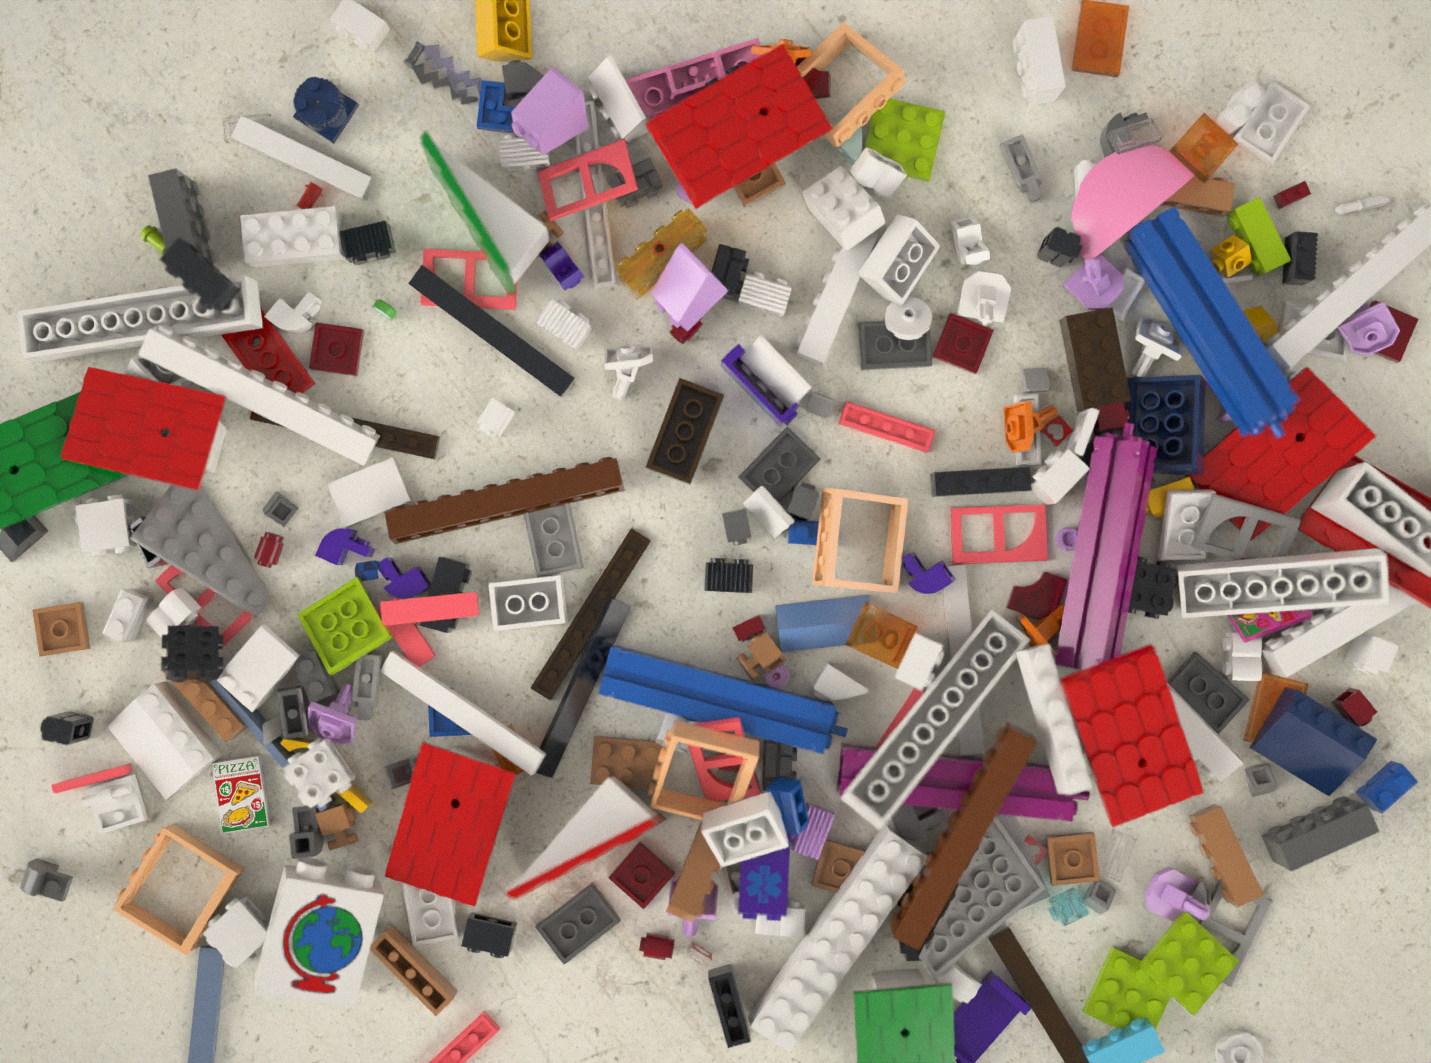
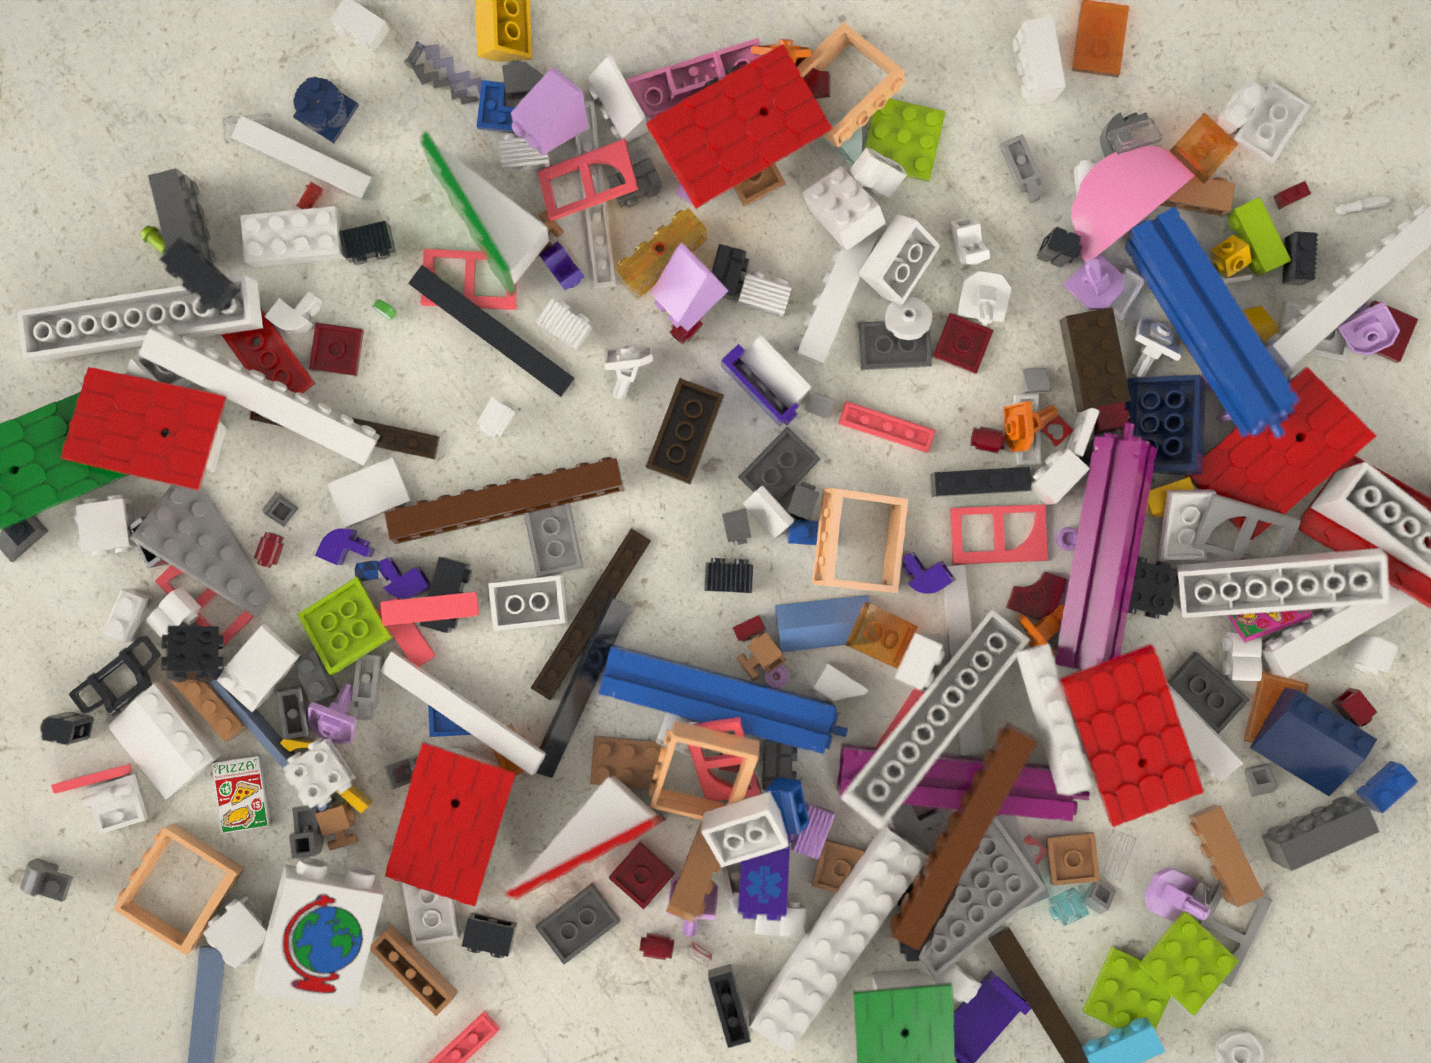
(61, 629): medium nougat plate -> none
(109, 700): none -> black bar
(272, 729): white sticker -> none
(987, 439): none -> dark red brick

